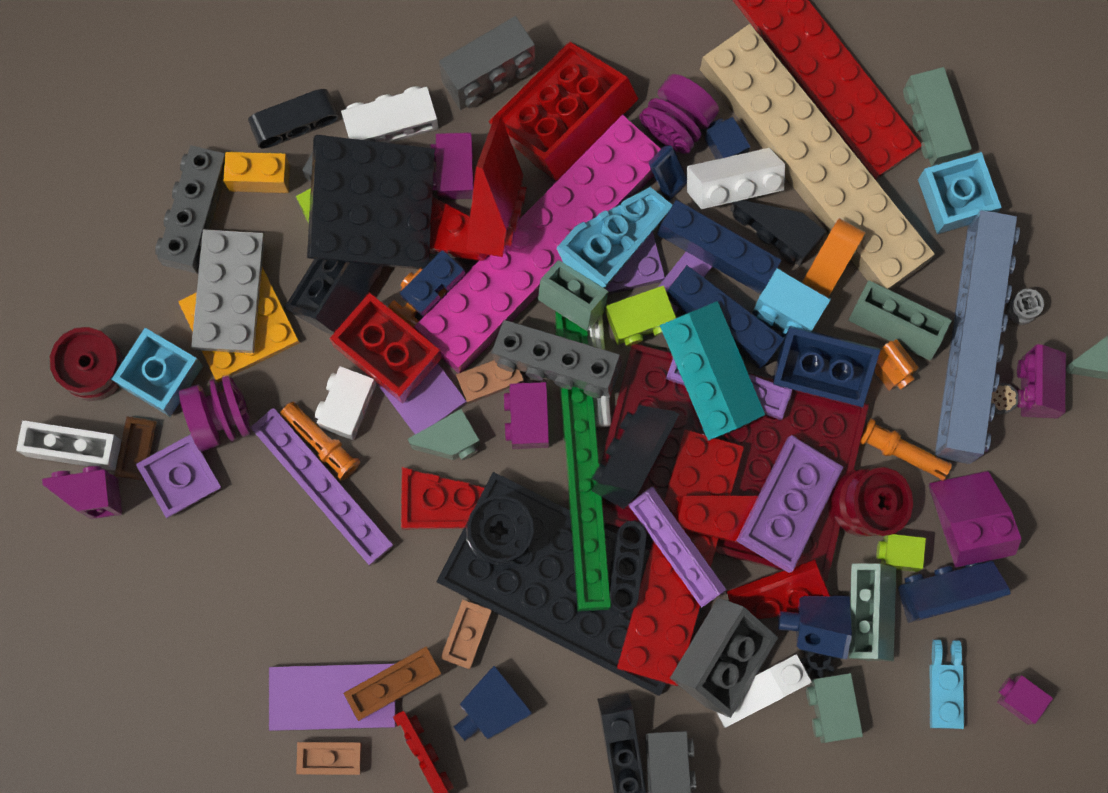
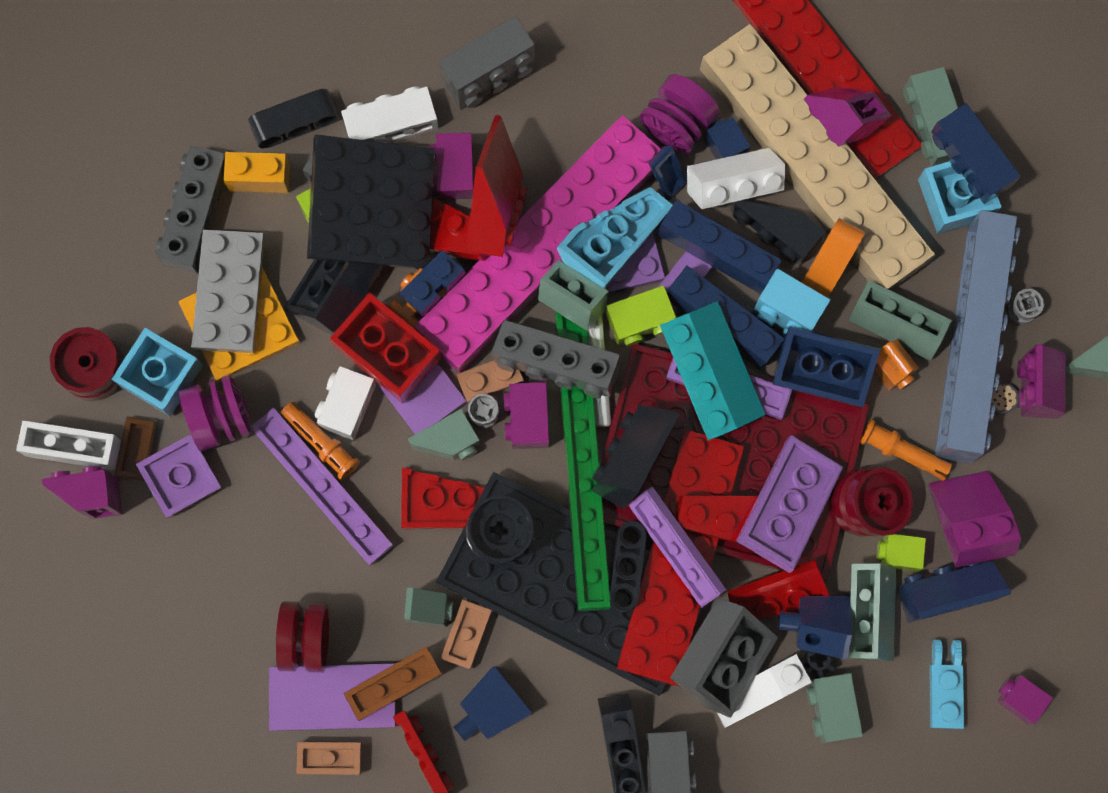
(302, 636): none -> dark red wheel
(427, 608): none -> sand green slope
(481, 406): none -> light grey wheel
(566, 109): red slope -> none
(847, 113): none -> magenta slope
(974, 154): none -> dark blue brick

